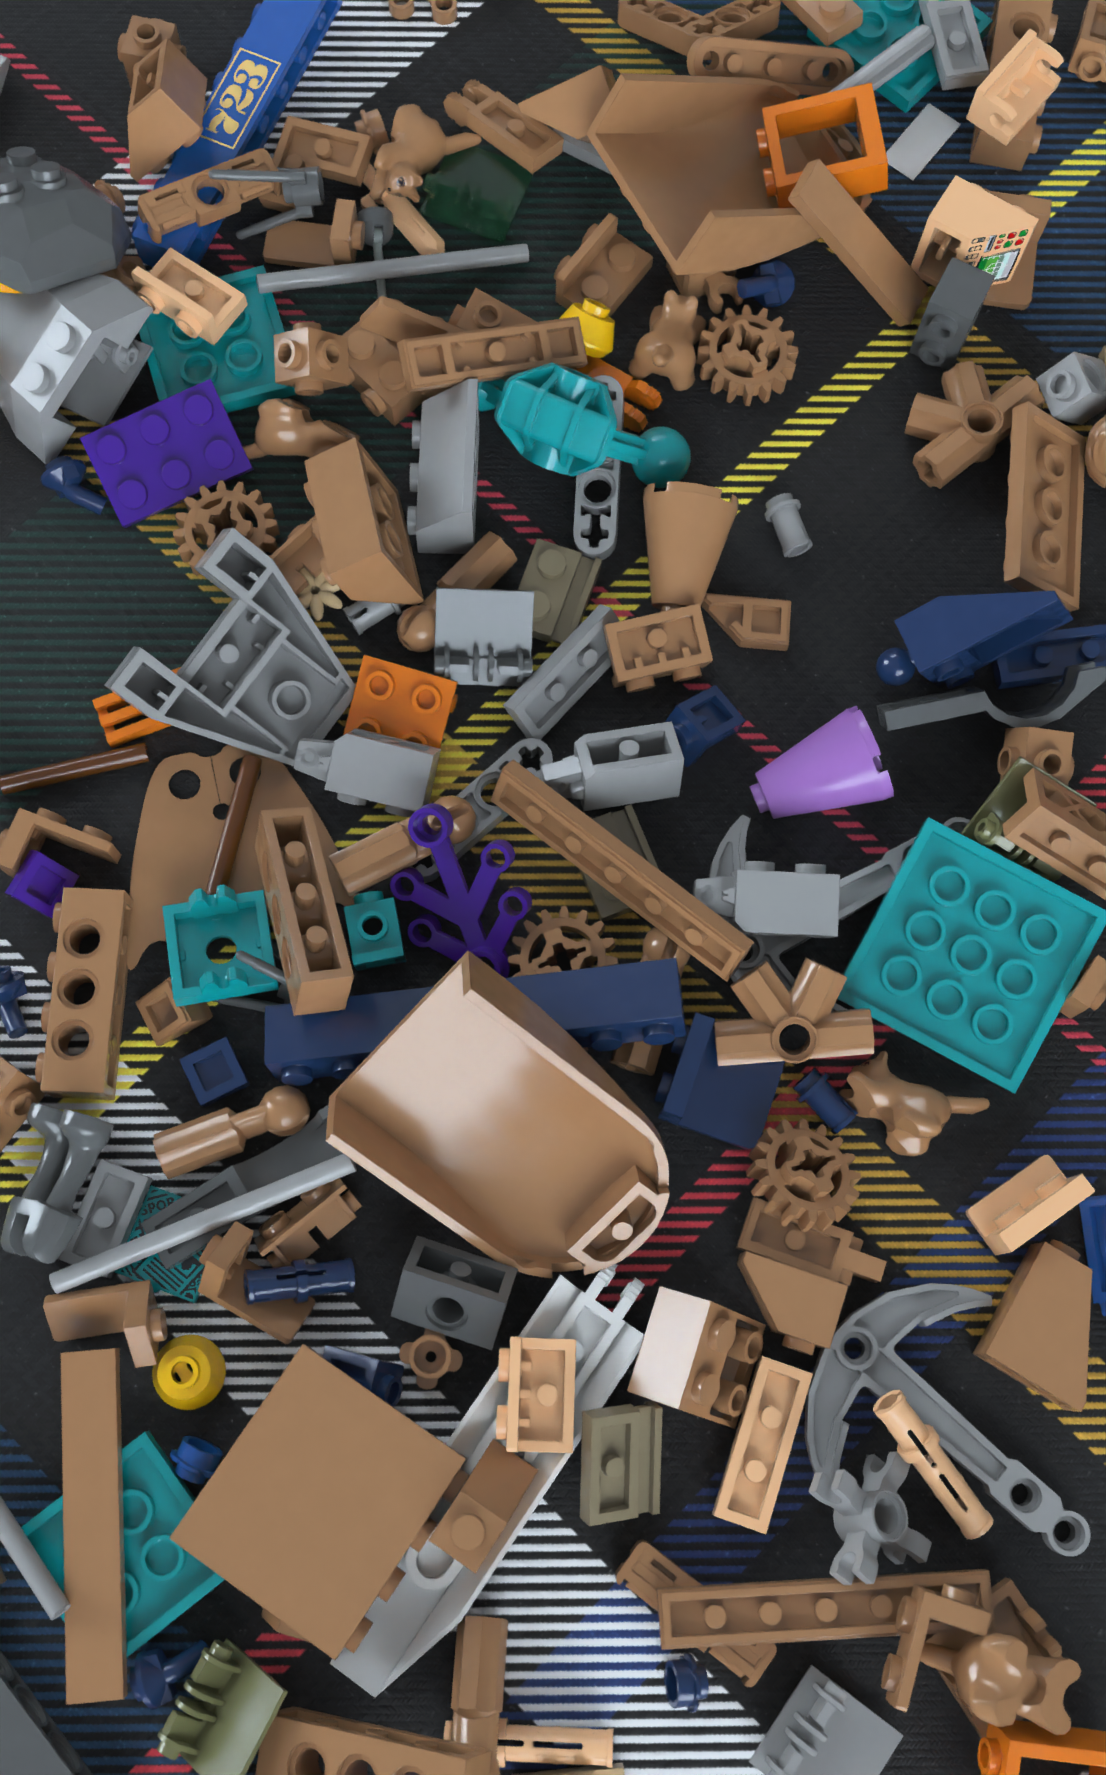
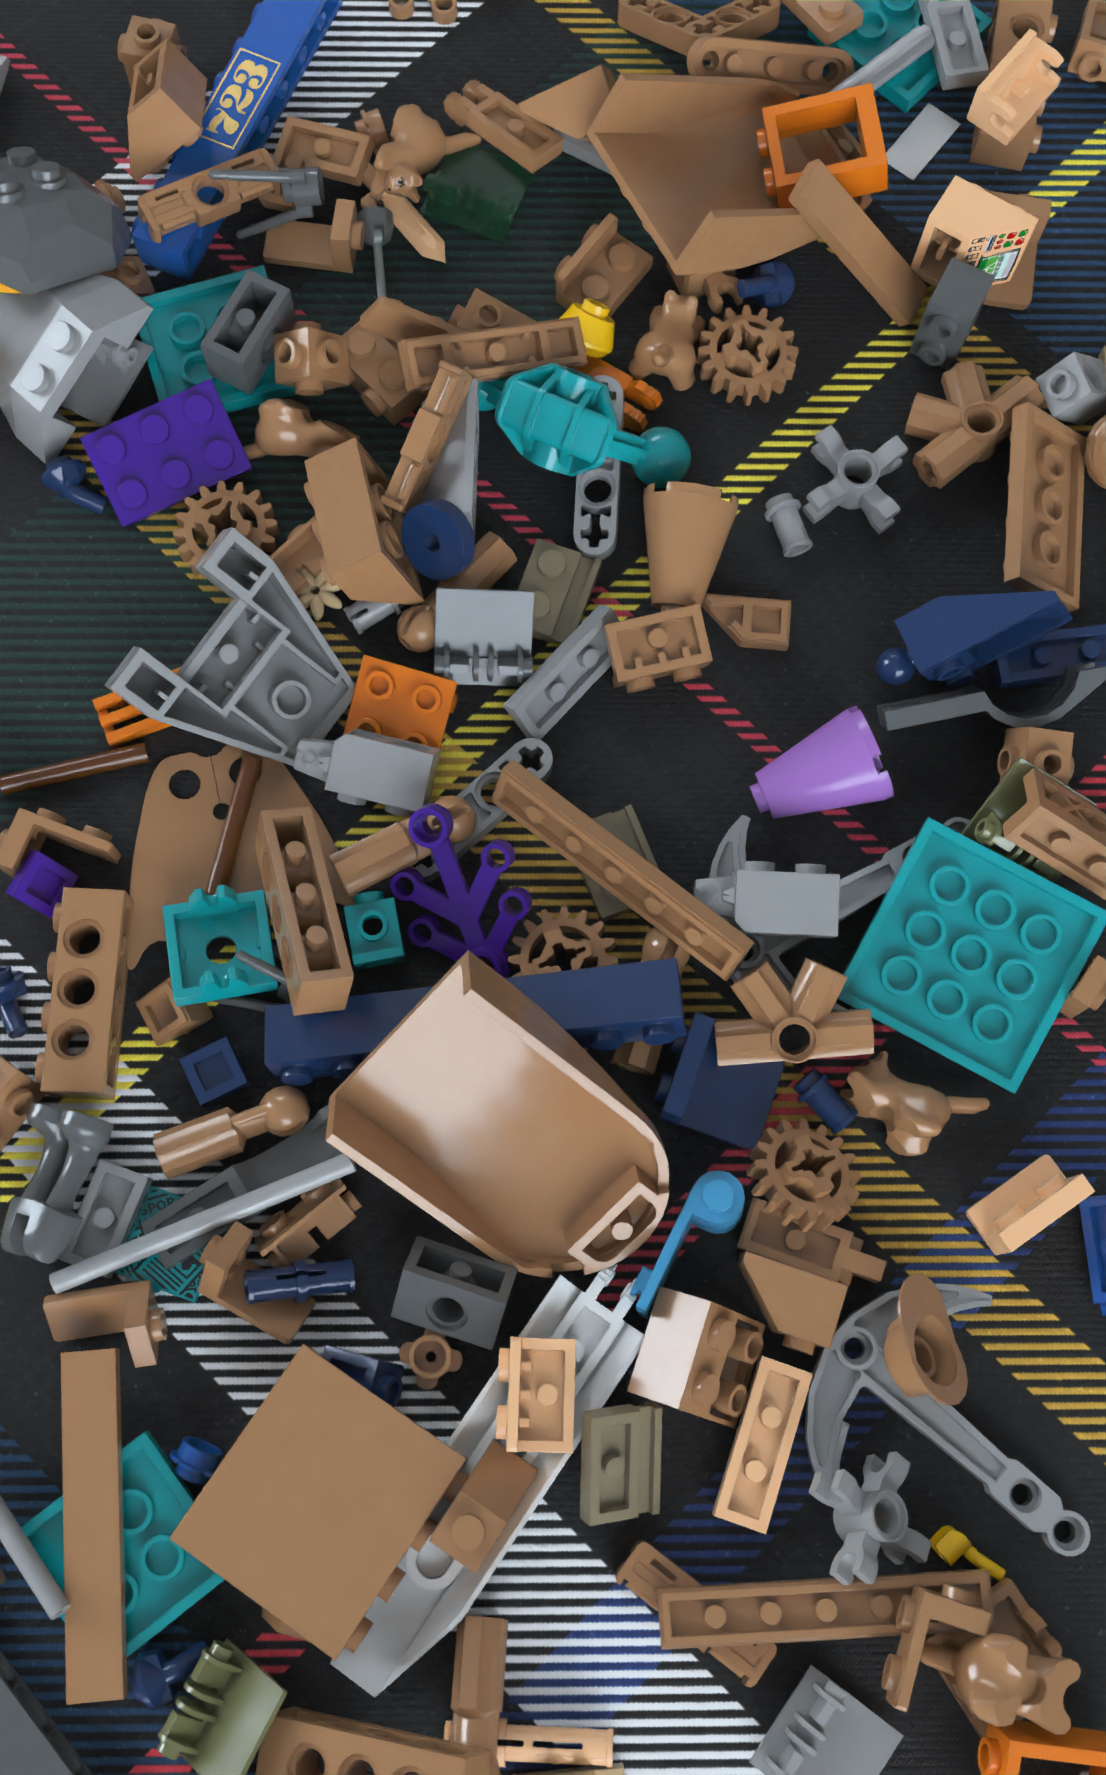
(190, 296): light nougat bracket -> none
(195, 1387): yellow cone -> none
(243, 334): none -> dark grey brick
(392, 268): light grey piece -> none
(427, 437): none -> medium nougat piece
(455, 536): none -> dark blue piece
(619, 767): light grey hinge -> none
(685, 1682): dark blue plate -> none
(704, 722): dark blue bracket -> none
(713, 1206): none -> dark azure door
(860, 463): none -> light grey pin
(899, 1418): light nougat pin -> none
(922, 1346): none -> medium nougat piece
(953, 1544): none -> yellow hand
(1044, 1325): medium nougat slope -> none

